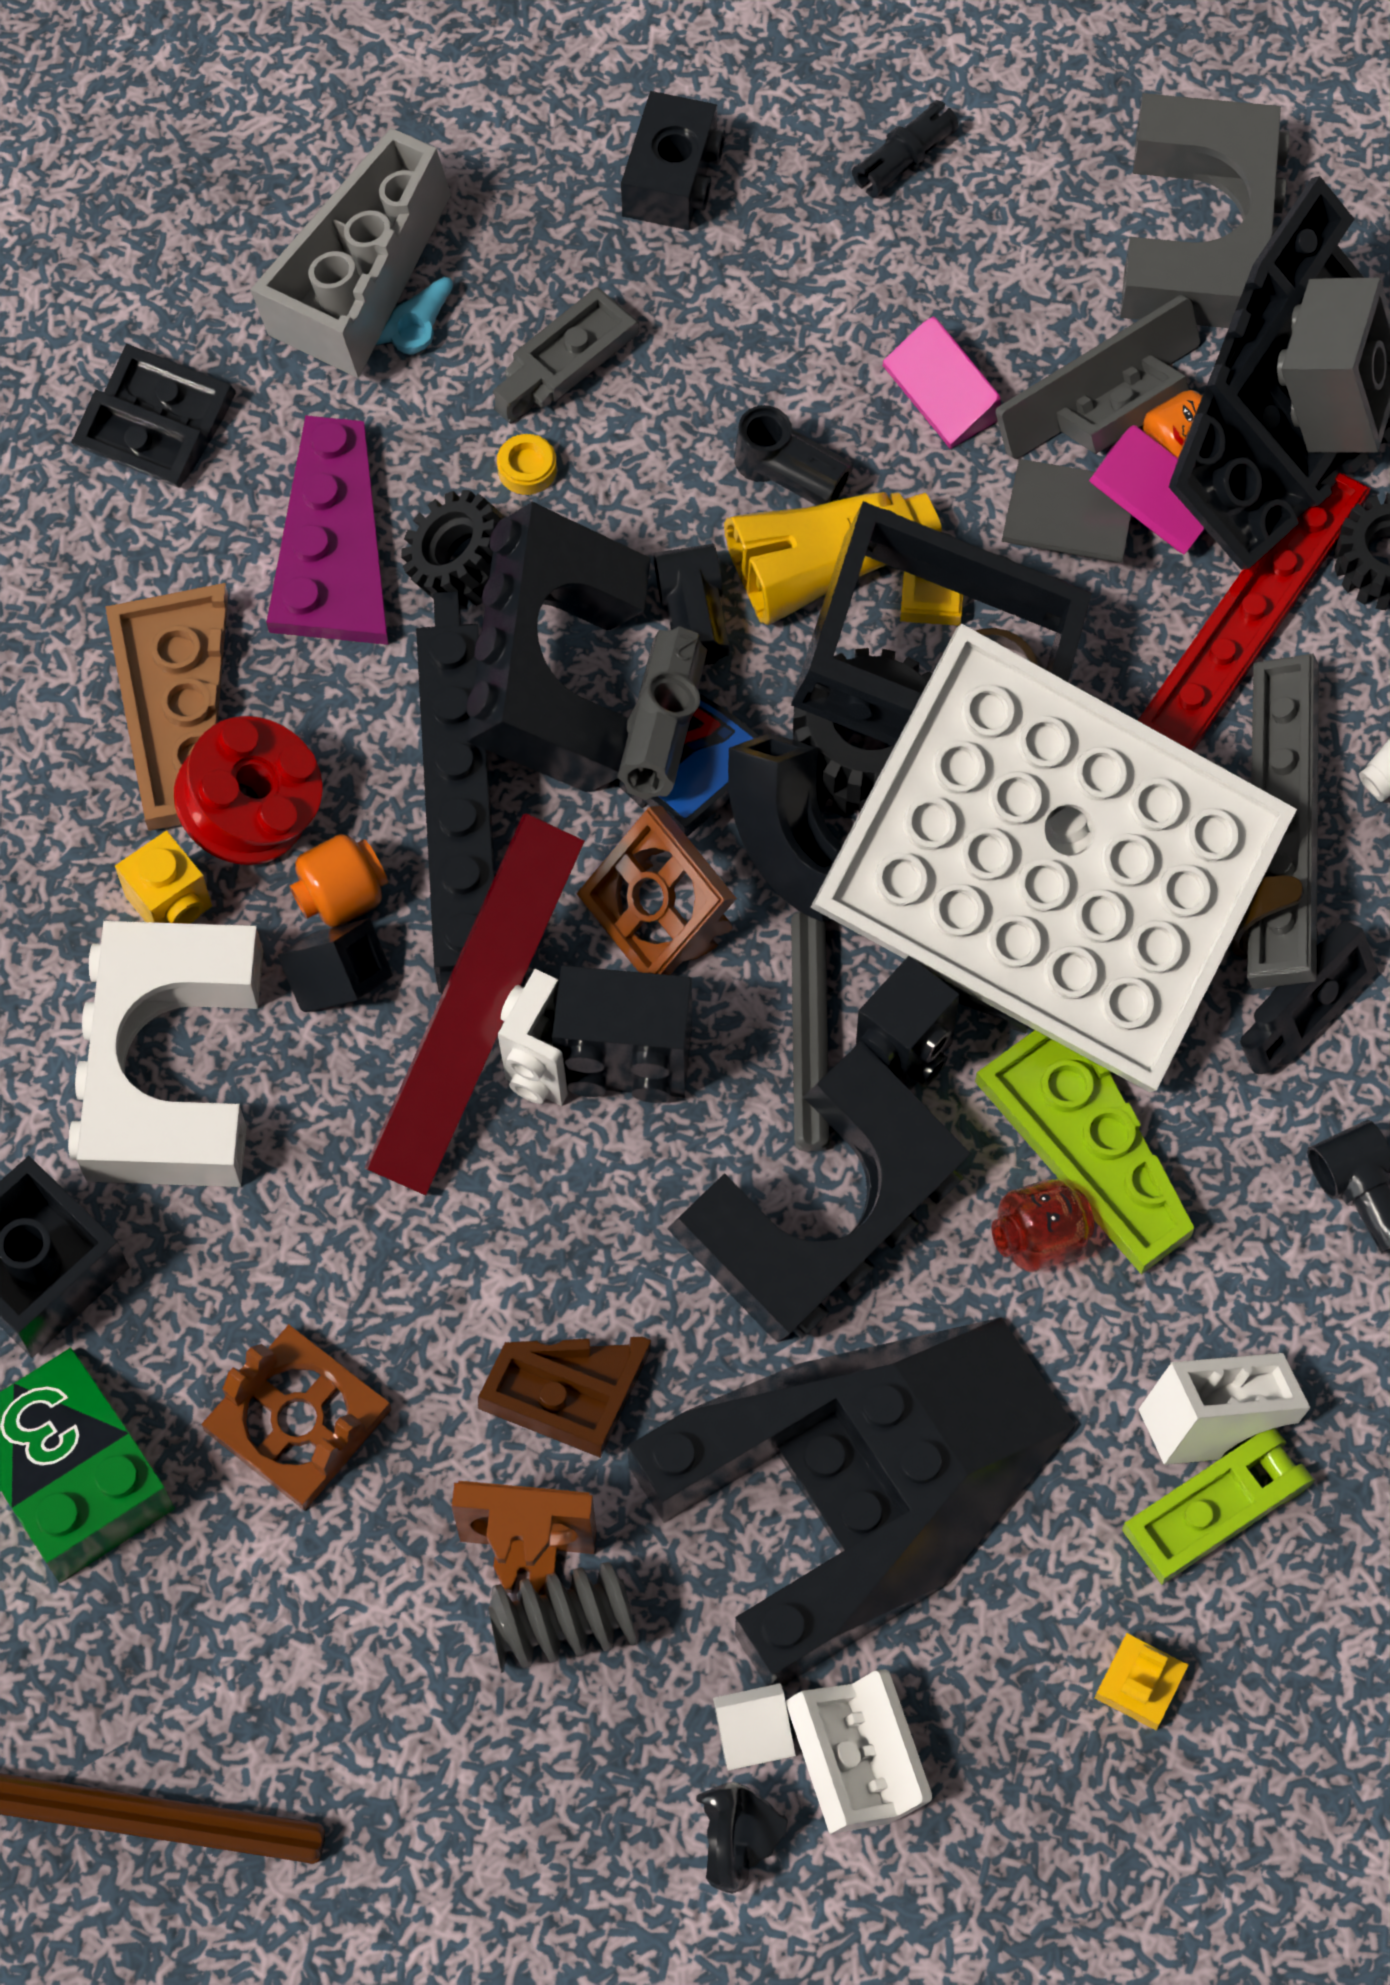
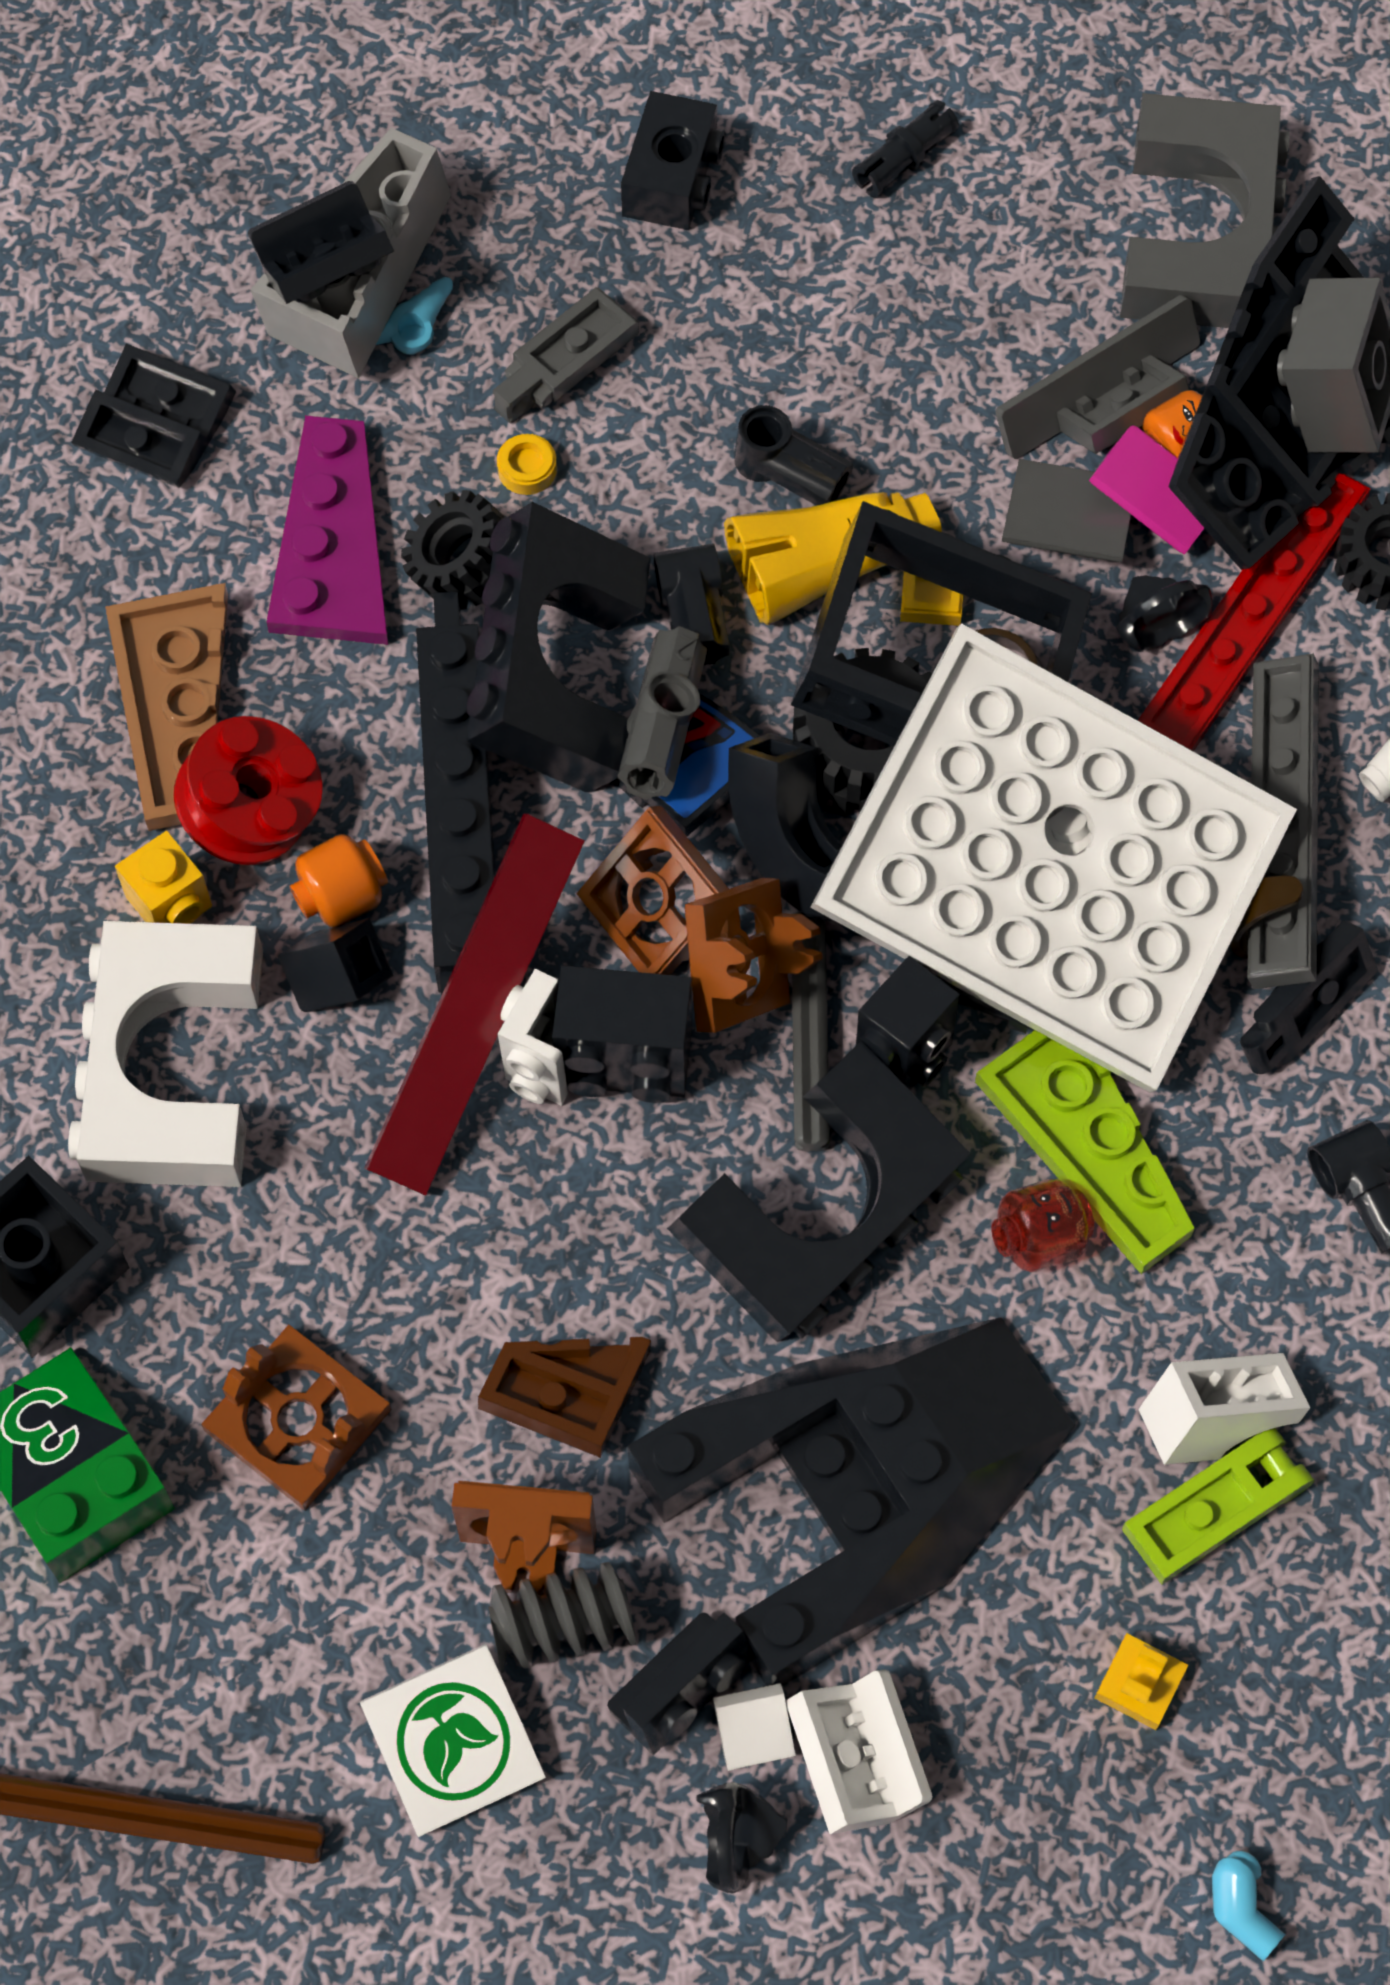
(319, 243): none -> black bracket
(452, 1740): none -> slope
(681, 1680): none -> black bracket
(722, 961): none -> dark orange piece
(943, 383): slope -> none
(1162, 610): none -> black piece
(1236, 1904): none -> medium azure arm

